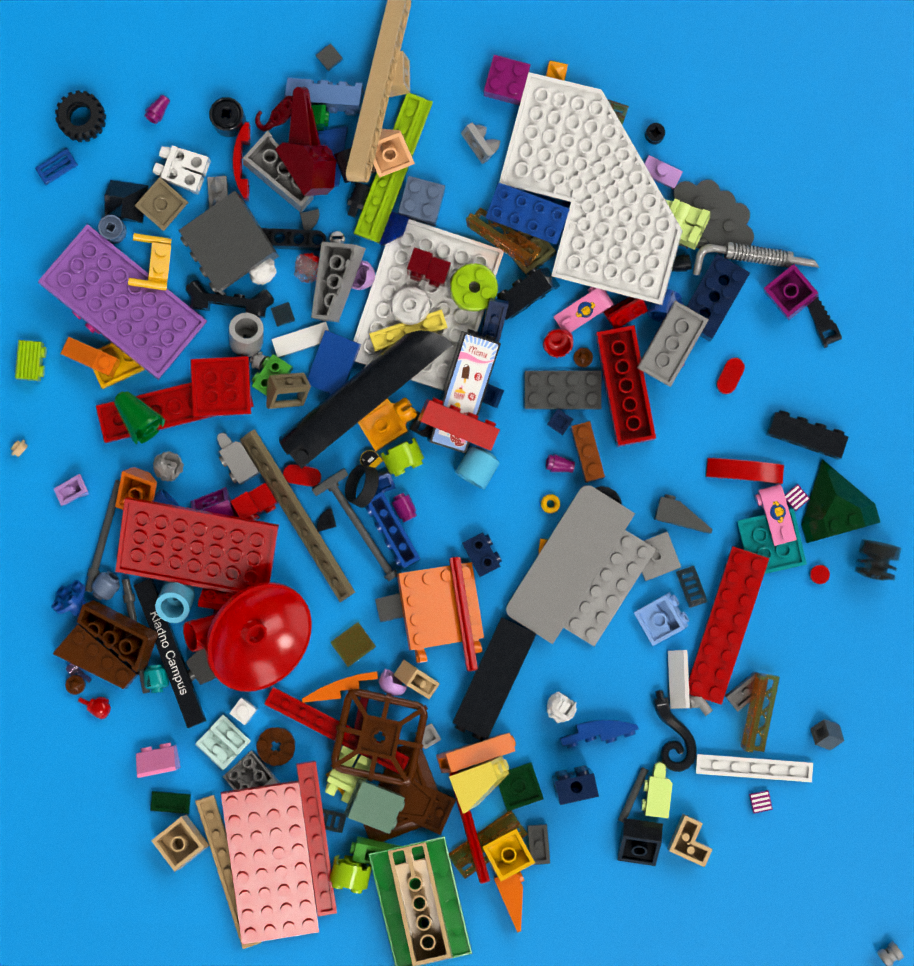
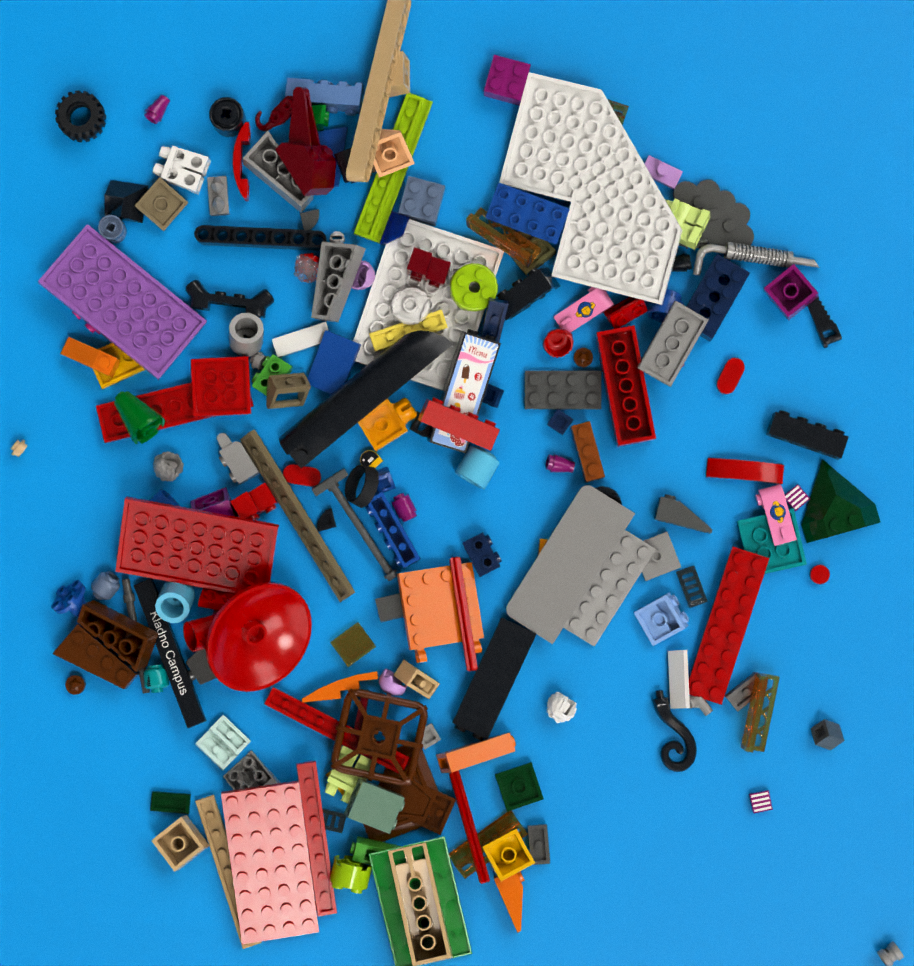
(29, 360): lime brick -> none
(59, 173): blue tile -> none
(71, 490): lavender slope -> none
(72, 669): clear purple hand -> none
(93, 572): dark grey bar -> none
(98, 707): red piece -> none
(135, 484): orange slope -> none
(158, 262): yellow plate -> none
(158, 760): bright pink slope -> none
(227, 242): dark grey panel -> none
(243, 711): white brick -> none
(263, 273): white piece -> none
(265, 744): reddish brown plate -> none
(283, 314): clear smoke tile -> none
(329, 57): dark grey tile -> none
(357, 198): black hinge -> none
(403, 456): lime brick -> none
(477, 782): light yellow slope -> none
(482, 148): light grey tile -> none
(555, 499): yellow plate -> none
(557, 70): light orange tile -> none
(584, 790): dark blue brick -> none
(606, 729): blue slope -> none
(633, 794): dark grey bar -> none
(640, 842): black slope -> none
(655, 138): black wheel -> none
(658, 793): yellowish green hinge -> none
(685, 844): tan brick -> none
(754, 768): white plate -> none
(877, 560): clear smoke wheel -> none

